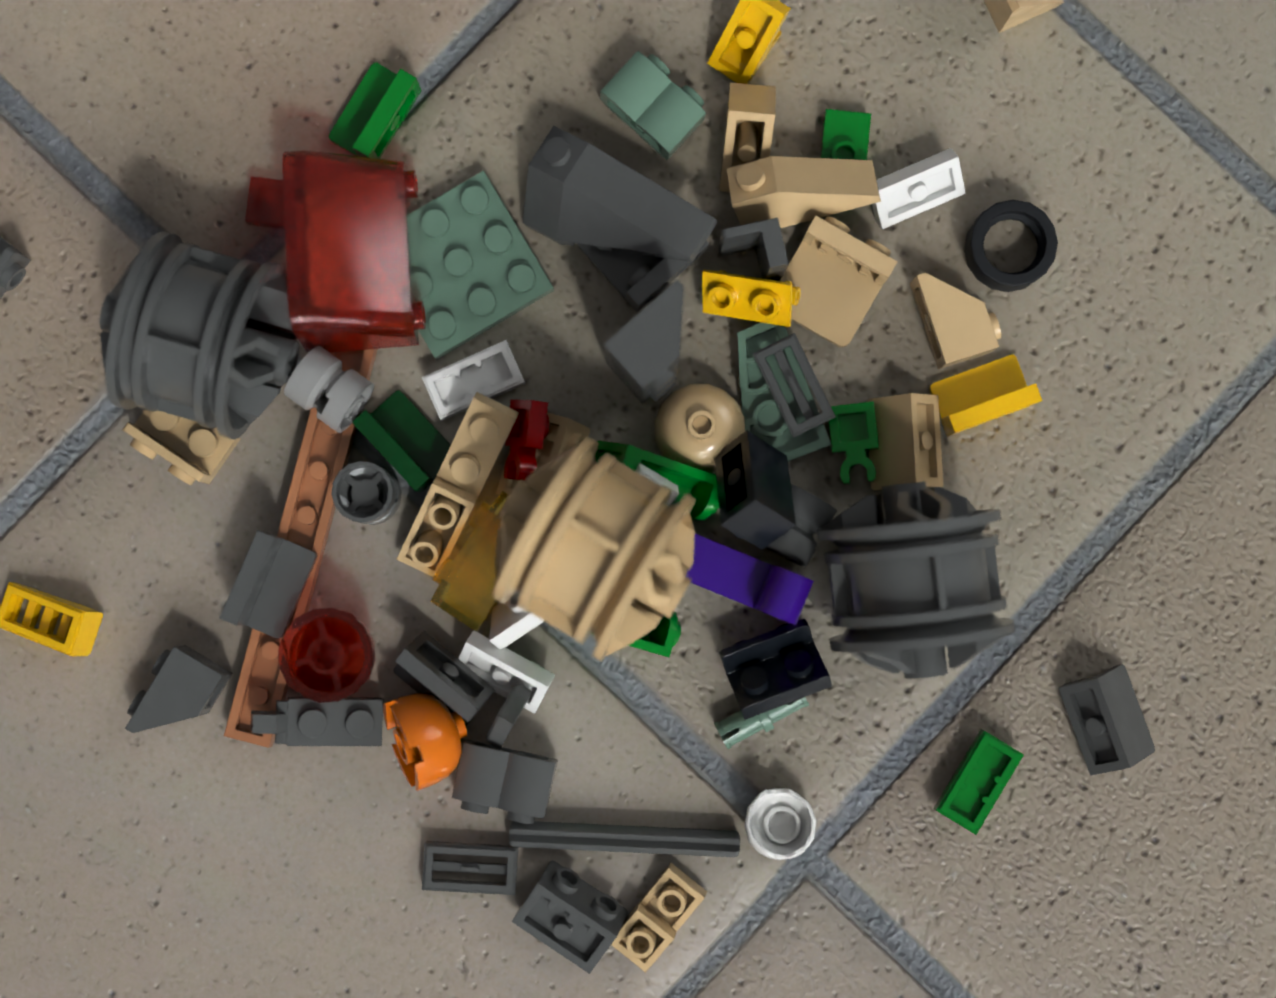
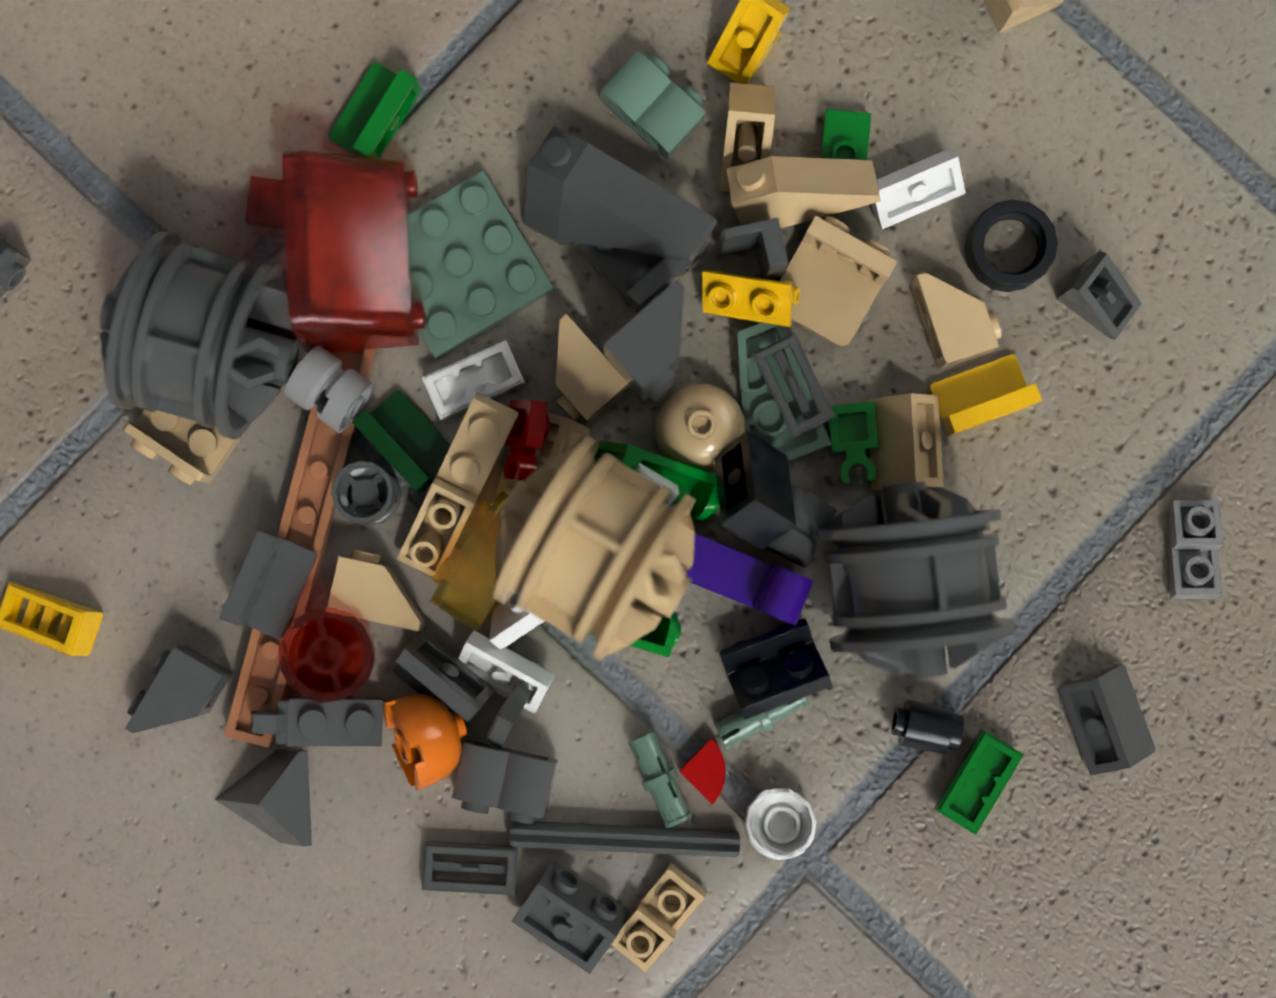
(275, 797): none -> dark grey slope
(373, 592): none -> tan slope
(584, 374): none -> tan slope
(660, 779): none -> sand green pin
(706, 770): none -> red tile
(927, 727): none -> black brick
(1101, 295): none -> dark grey slope
(1193, 549): none -> light grey slope

